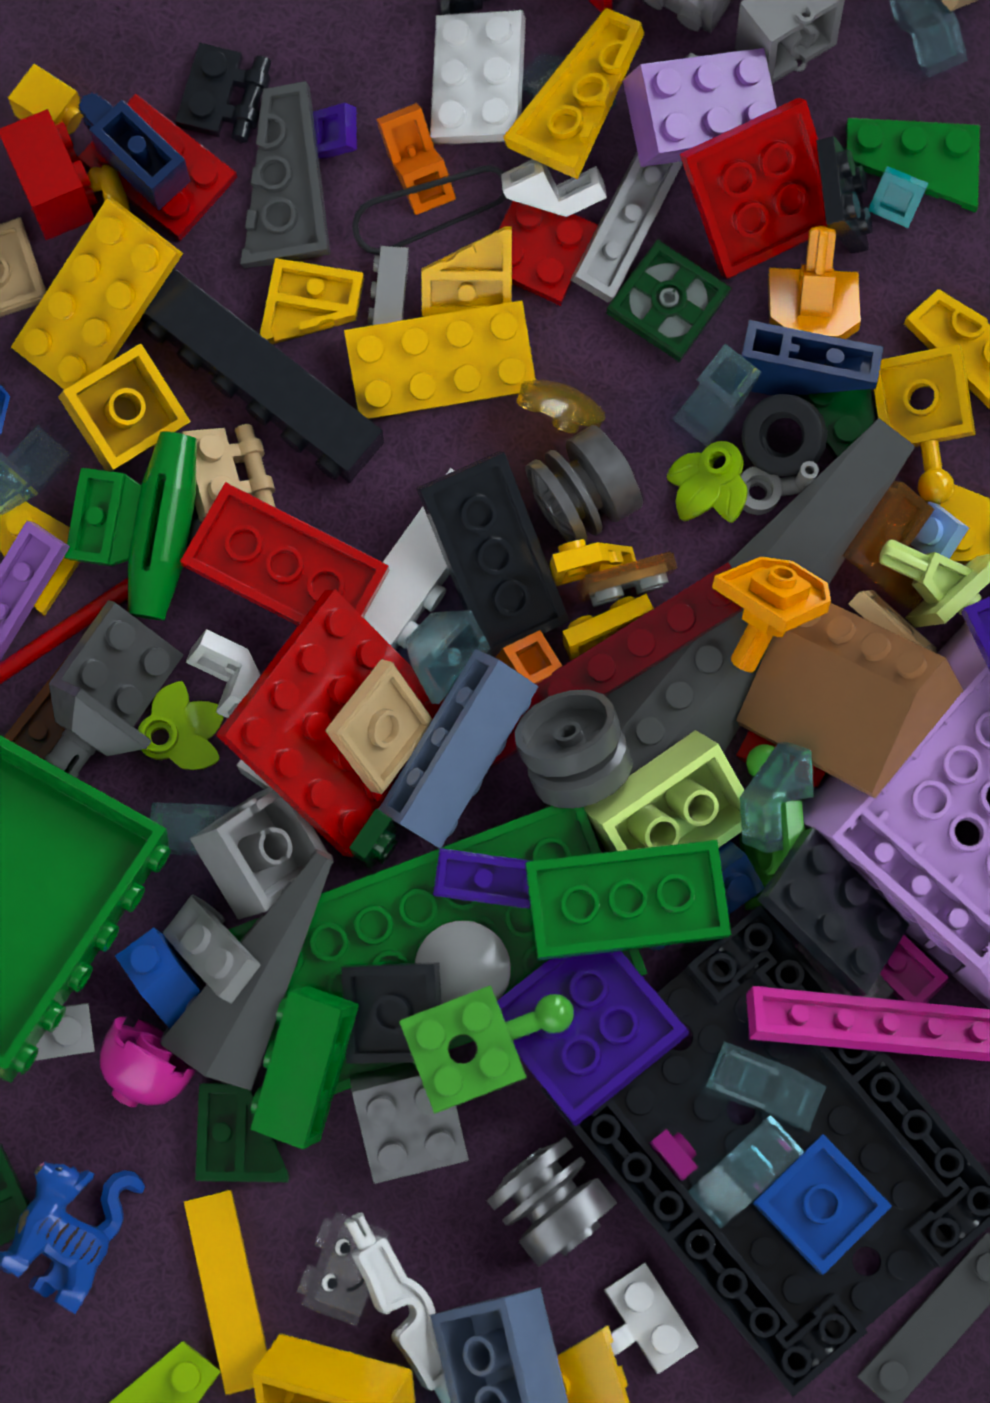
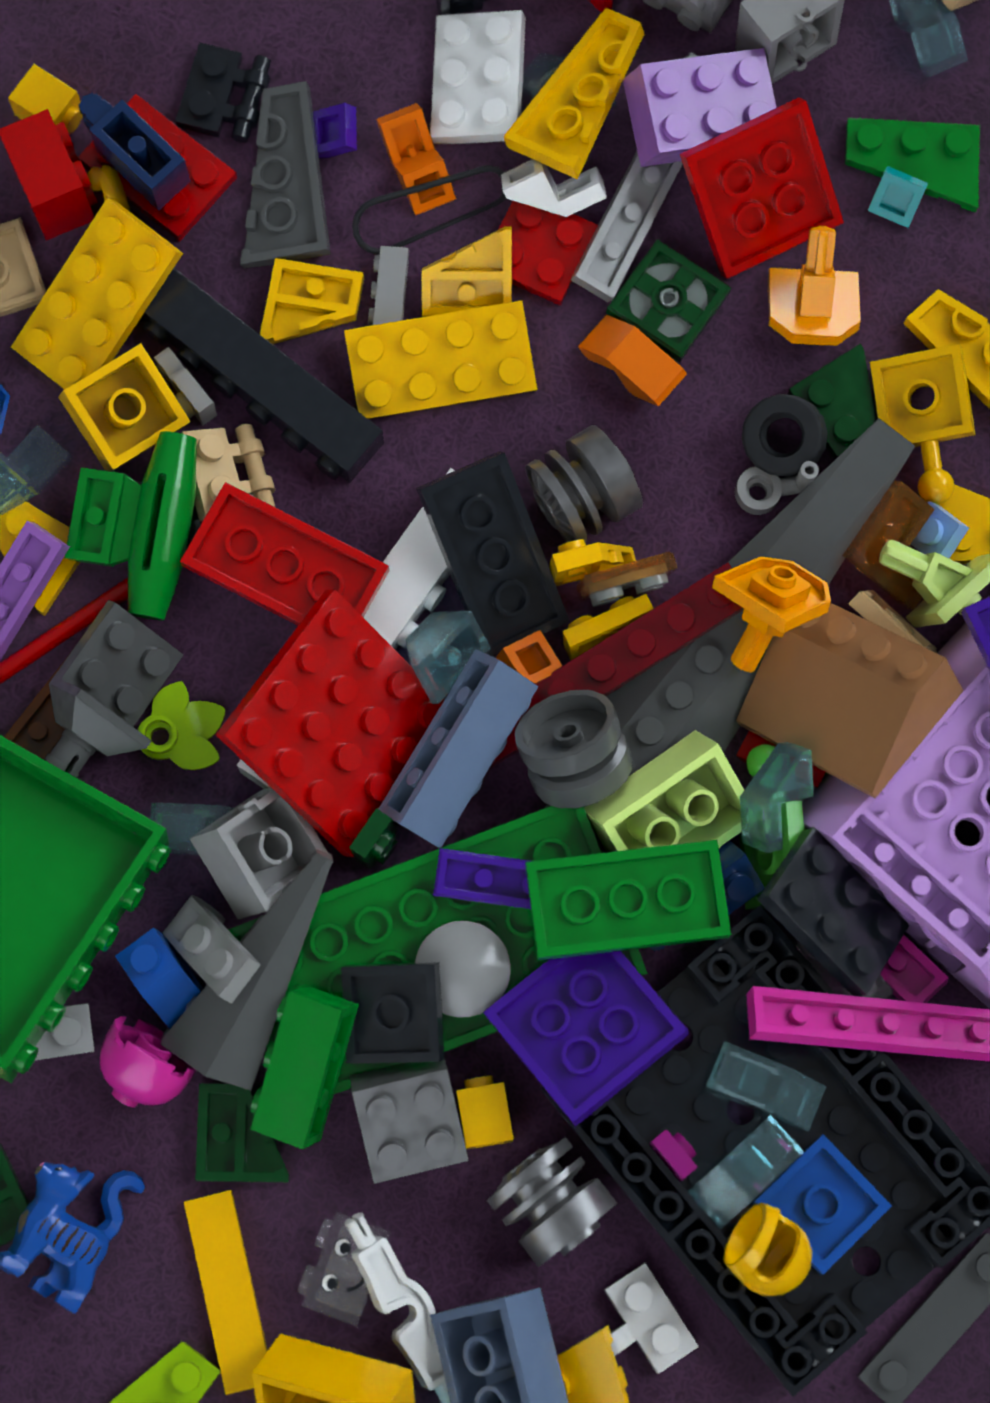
(189, 392): none -> light grey plate
(227, 662): white slope -> none
(380, 726): tan plate -> none
(484, 1113): none -> yellow brick
(496, 1056): bright green plate -> none
(562, 402): clear yellow dish -> none
(634, 358): none -> orange slope
(709, 487): lime plate -> none
(719, 396): clear light blue slope -> none
(768, 1251): none -> yellow helmet
(808, 362): dark blue slope -> none
(842, 195): black plate -> none

